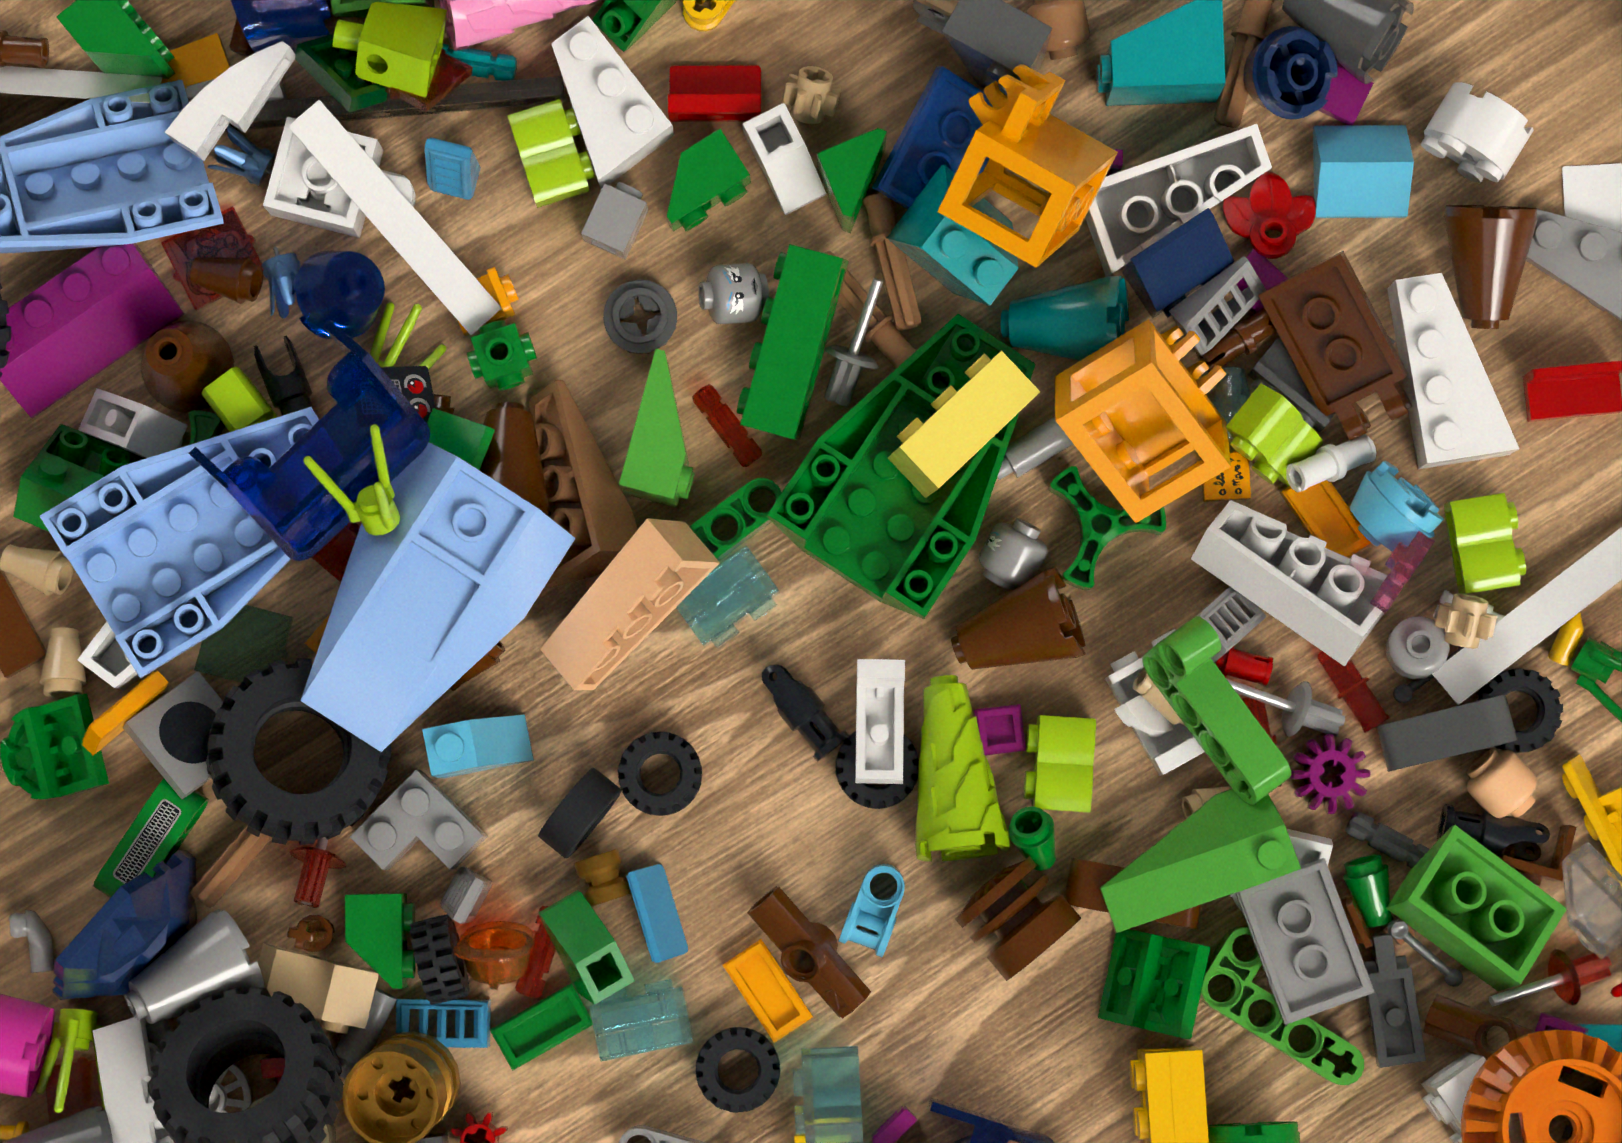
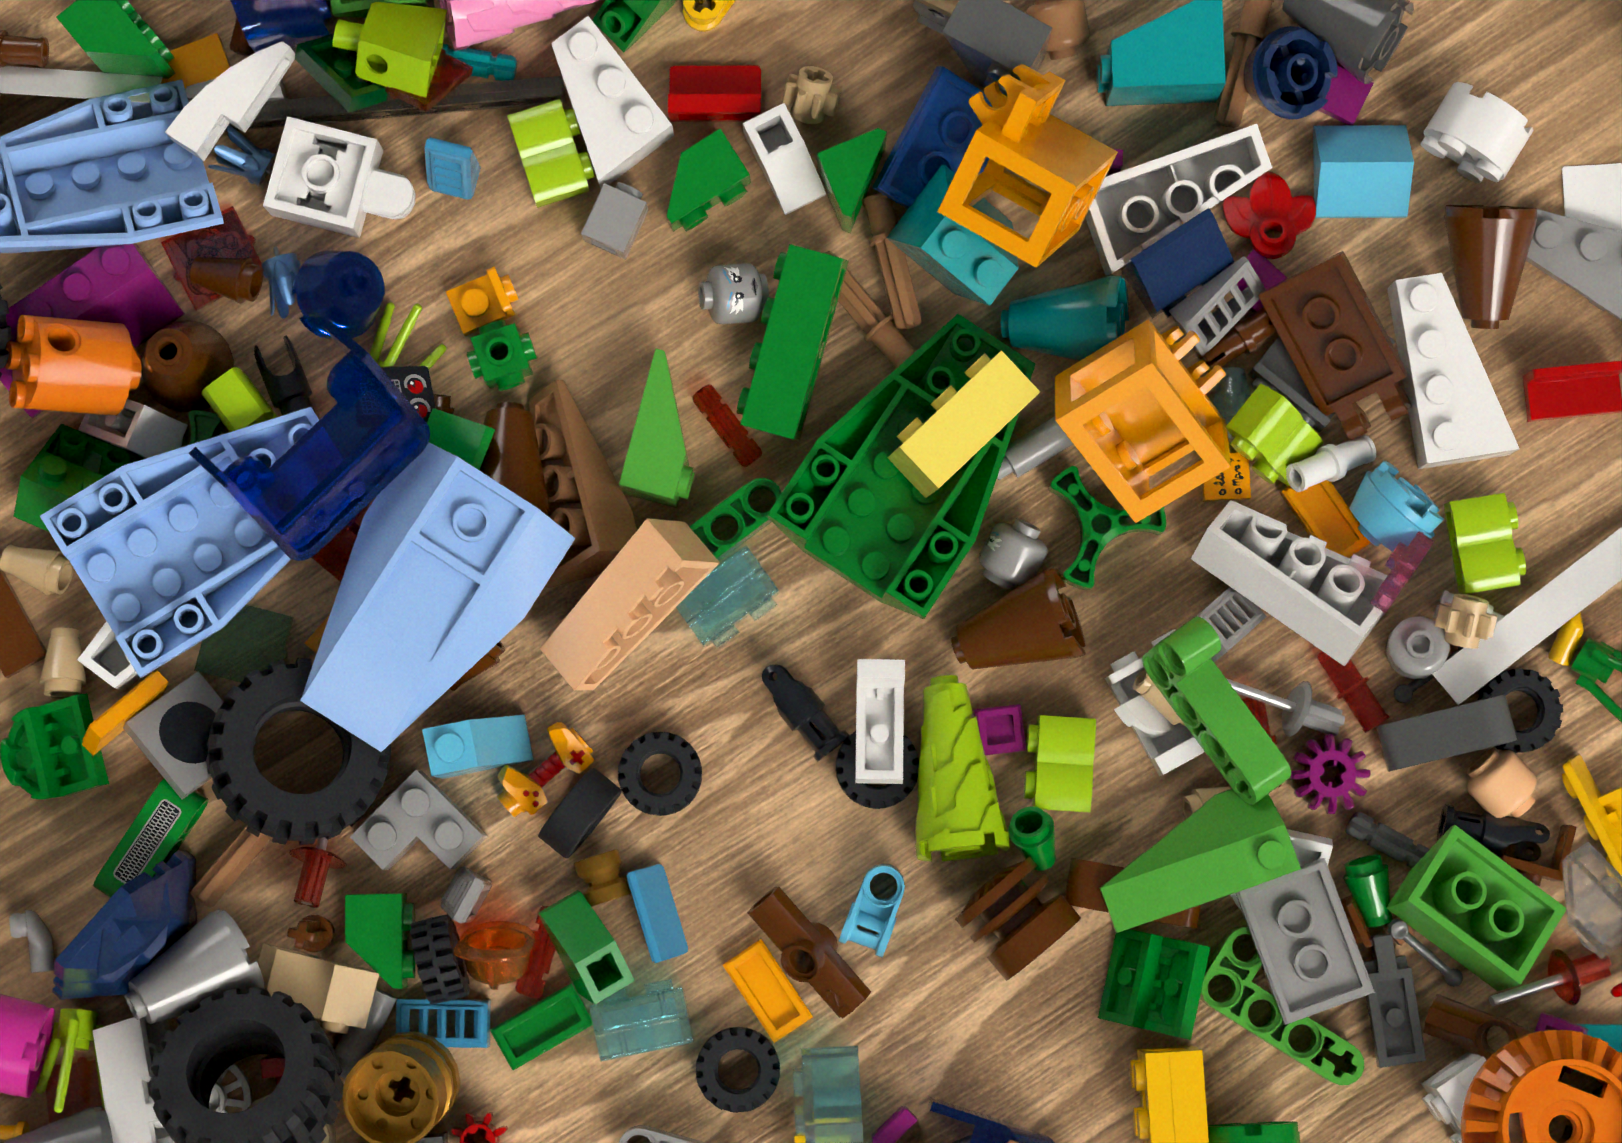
(72, 365): none -> orange cylinder
(375, 502): lime plant -> none
(394, 217): white sticker -> none
(525, 791): none -> light orange piece
(621, 306): dark grey gear -> none
(851, 360): light grey piece -> none
(1246, 666): red pin -> none

